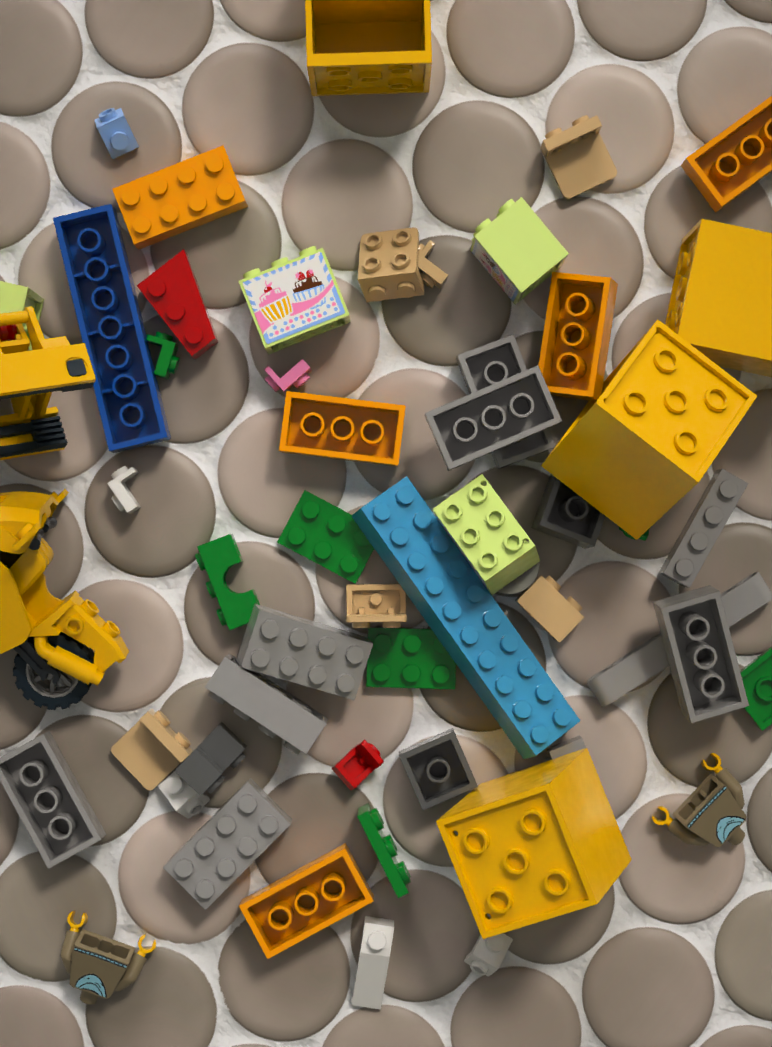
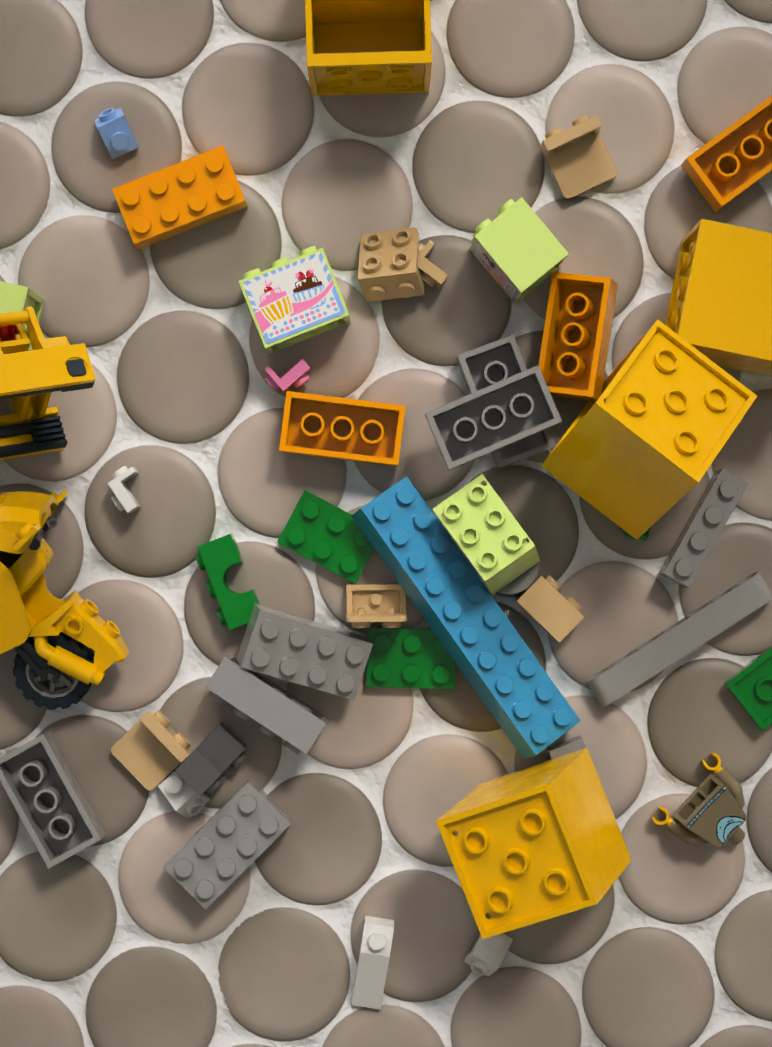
(100, 963): dark tan torso -> none
(112, 328): blue brick -> none
(167, 360): green bracket -> none
(179, 302): red wedge -> none
(306, 901): light orange brick -> none
(358, 764): red bracket -> none
(384, 849): green plate -> none
(437, 769): dark grey brick -> none
(567, 515): dark grey brick -> none
(701, 653): light grey brick -> none

